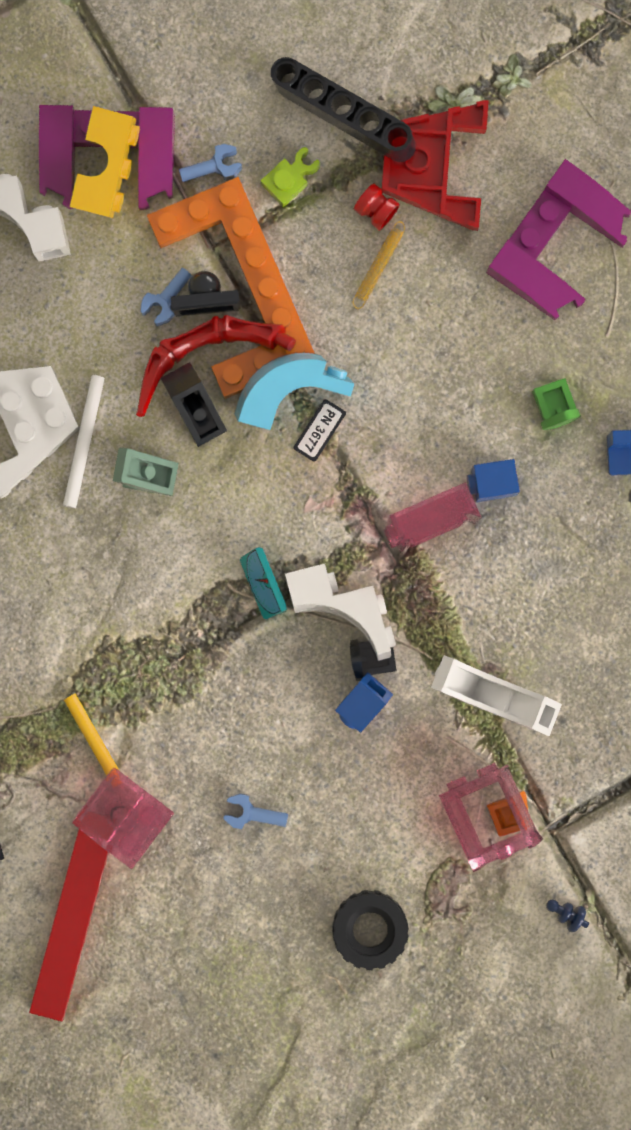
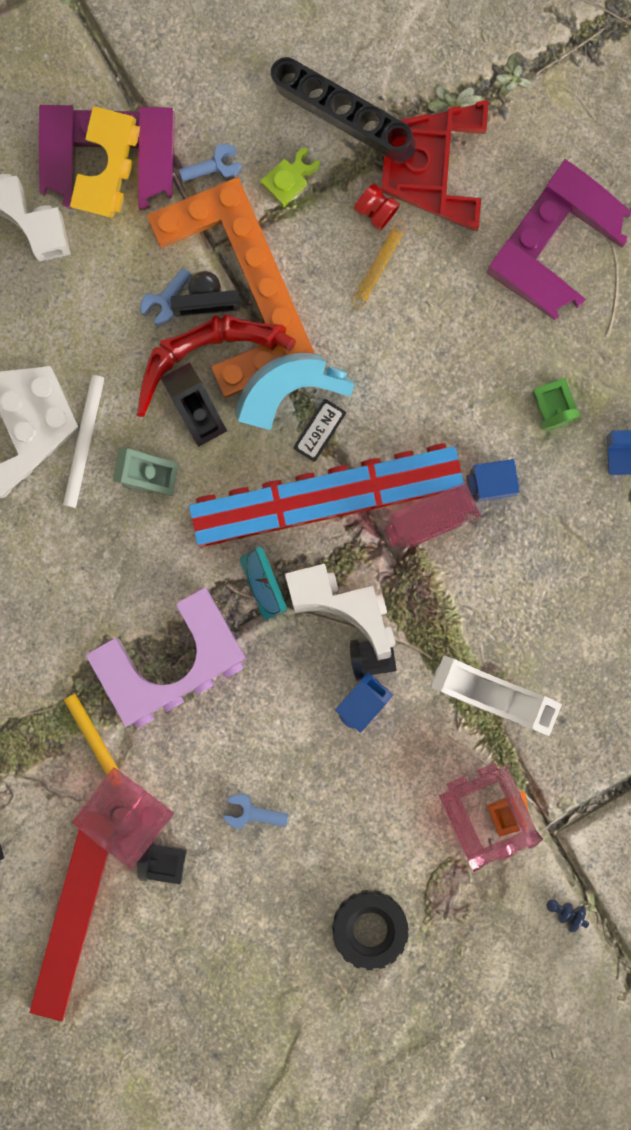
(137, 697): none -> lavender arch
(162, 864): none -> black tile
(325, 497): none -> brick

